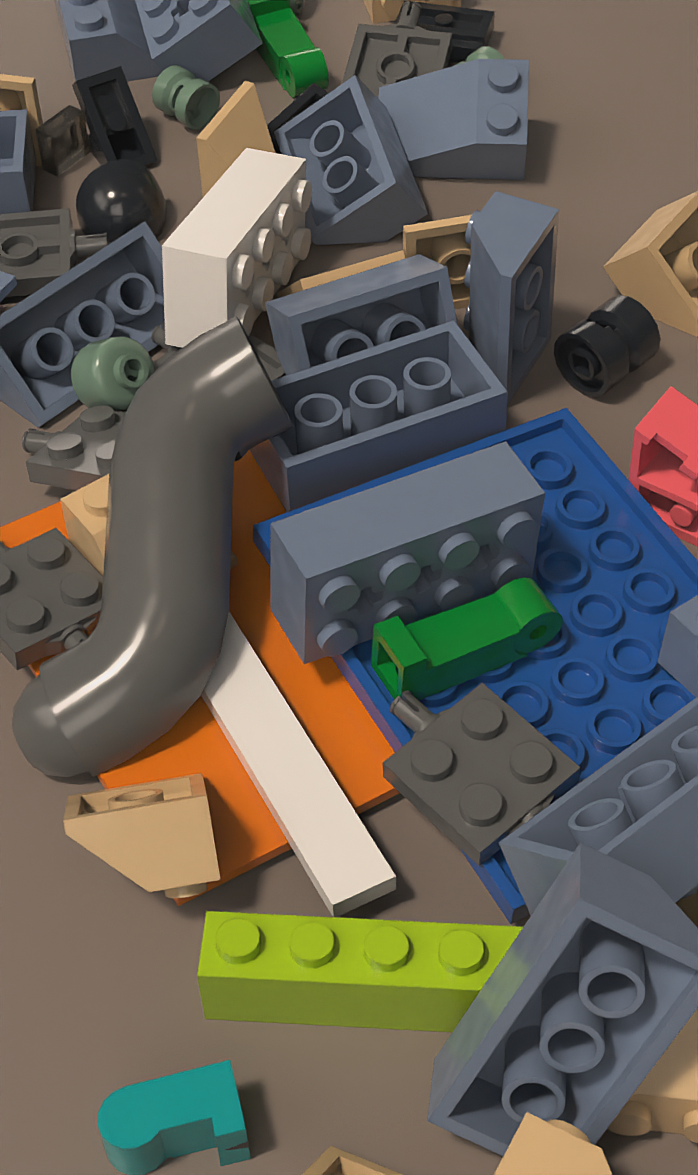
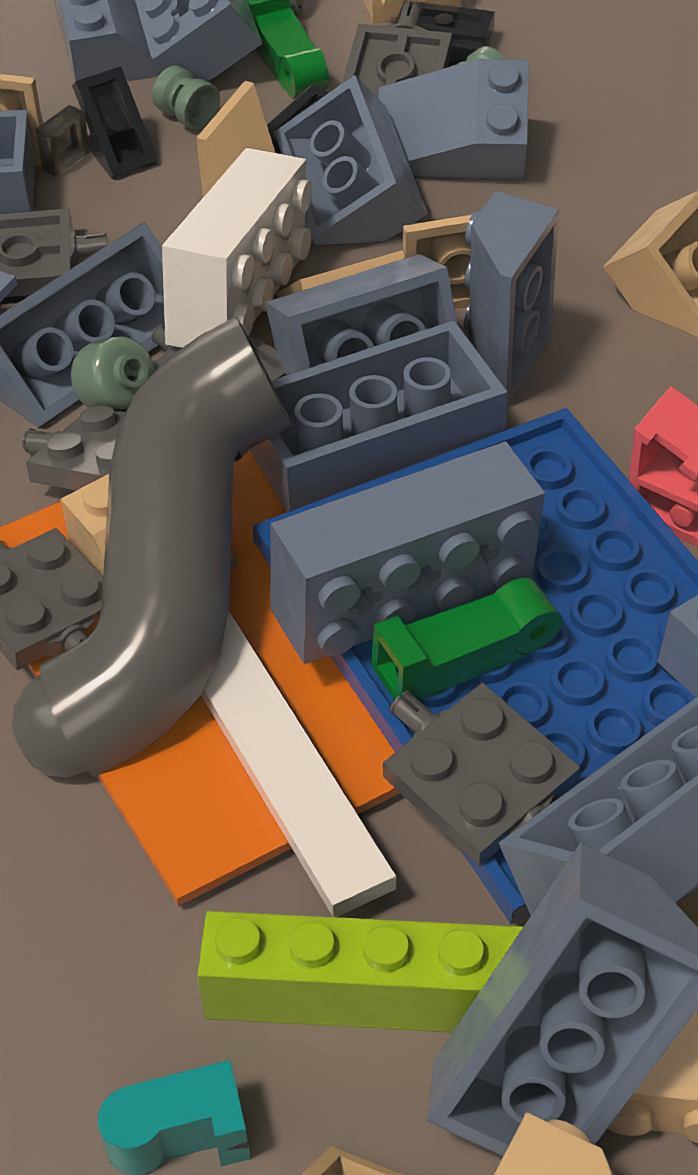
(119, 199): black helmet -> none
(150, 833): tan slope -> none
(607, 345): black wheel -> none

